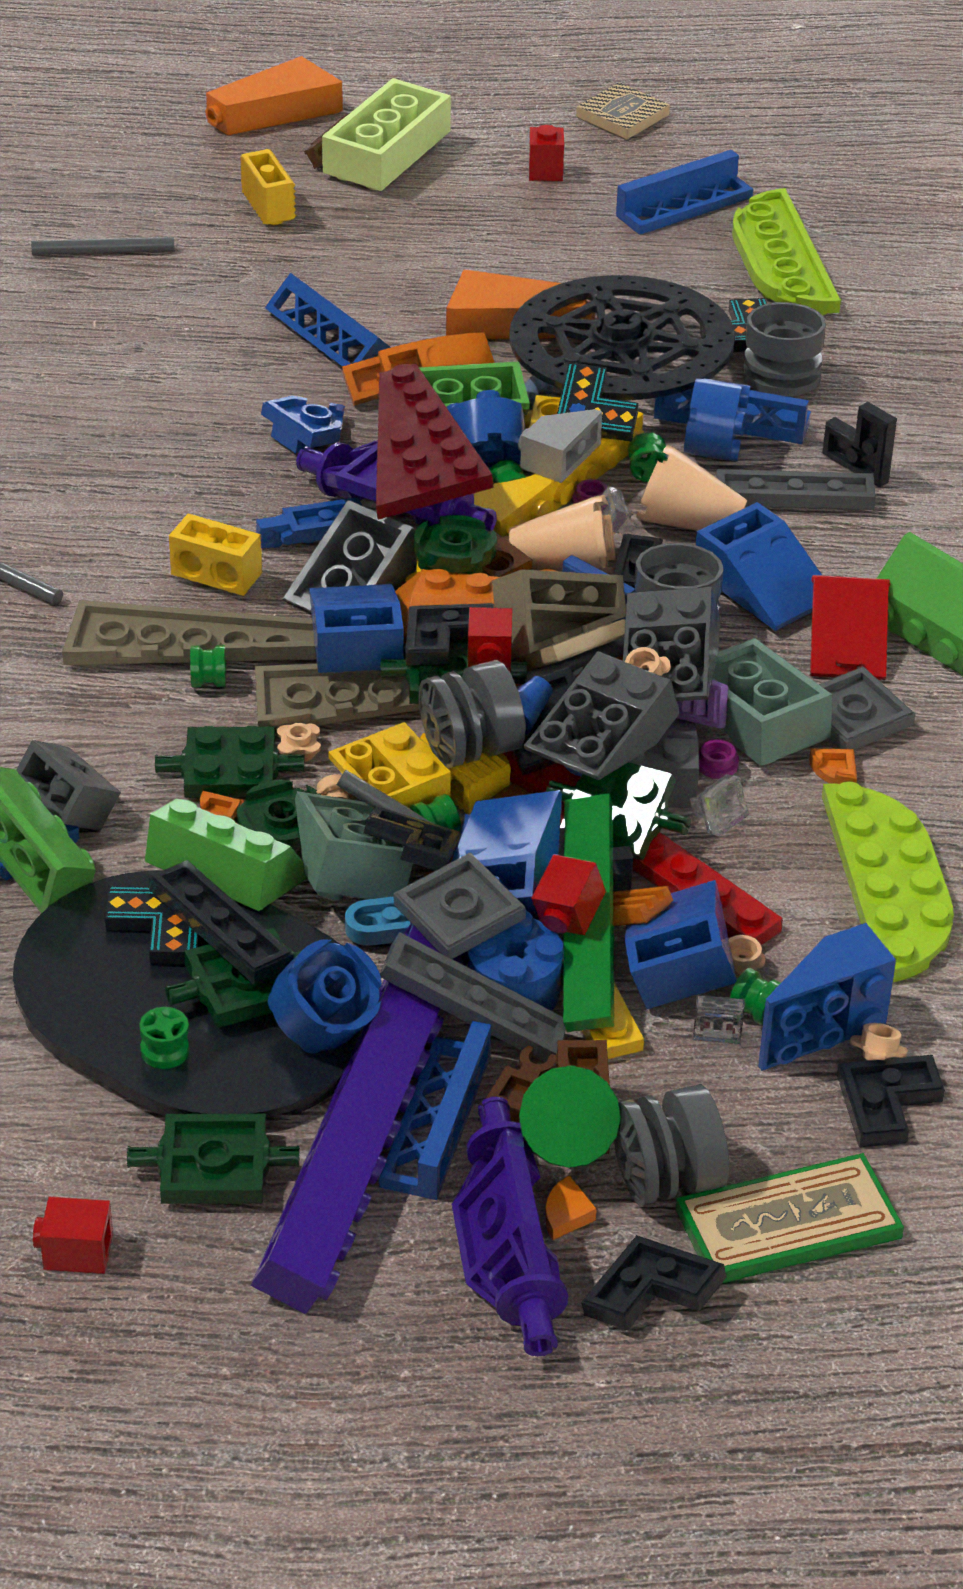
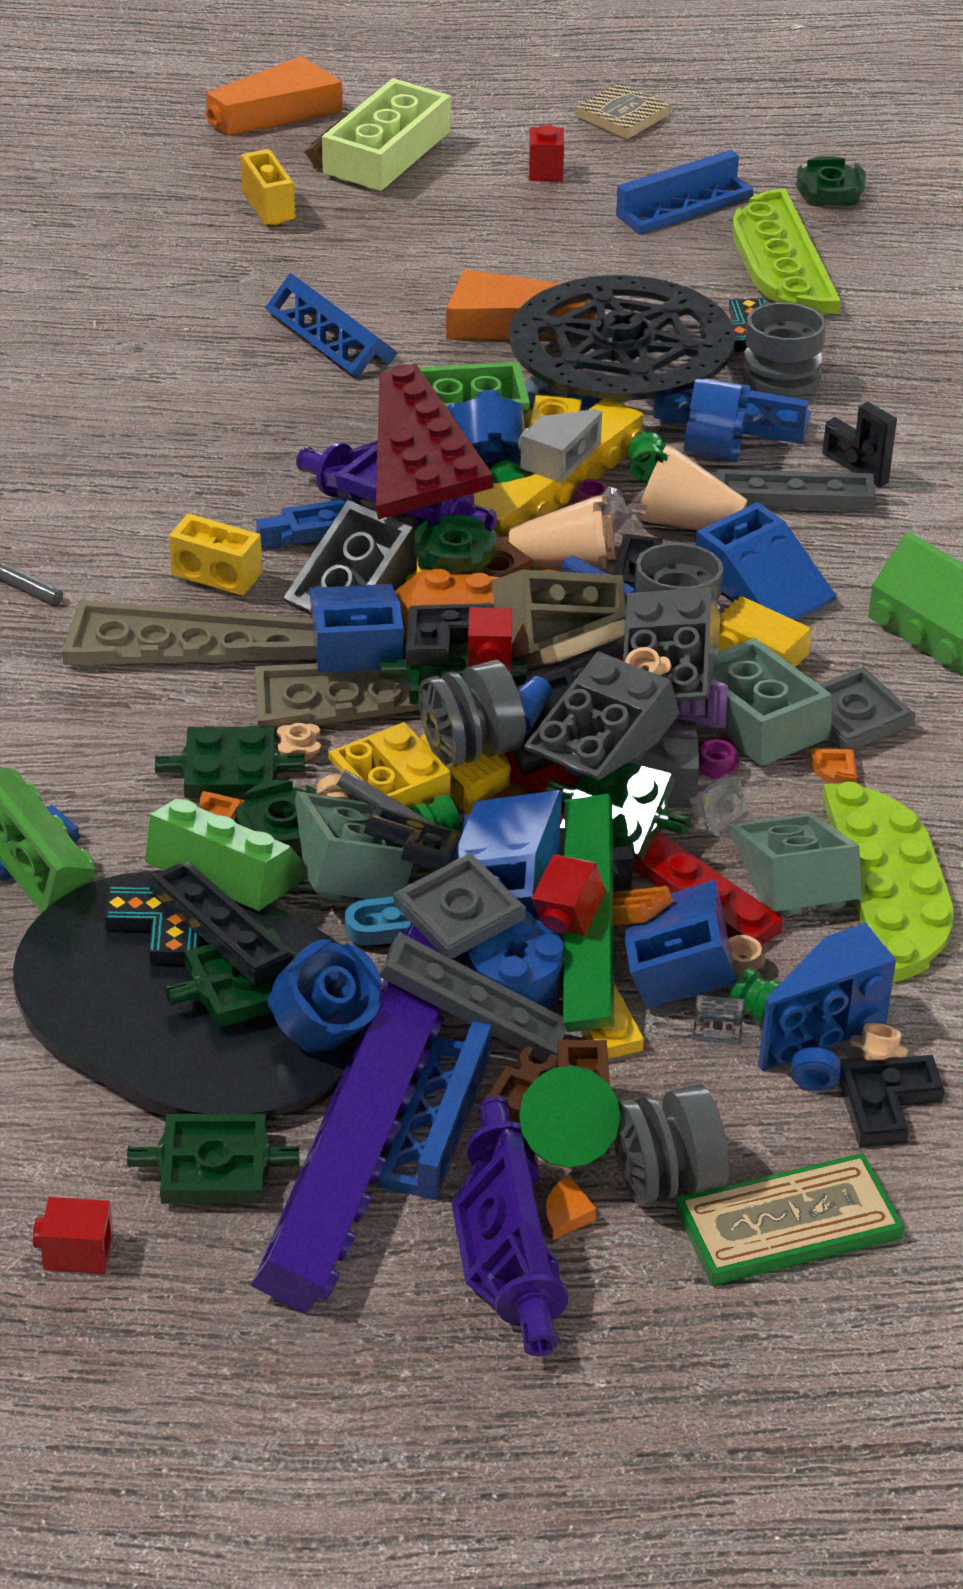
(68, 785): dark grey brick -> none
(114, 245): dark grey bar -> none
(164, 1037): green wheel -> none
(208, 666): green wheel -> none
(302, 423): blue plate -> none
(449, 350): orange slope -> none
(584, 391): black tile -> none
(650, 1271): black tile -> none
(779, 633): none -> yellow brick
(799, 862): none -> sand green slope
(815, 1069): none -> blue tile
(830, 181): none -> dark green plate
(849, 625): red container -> none

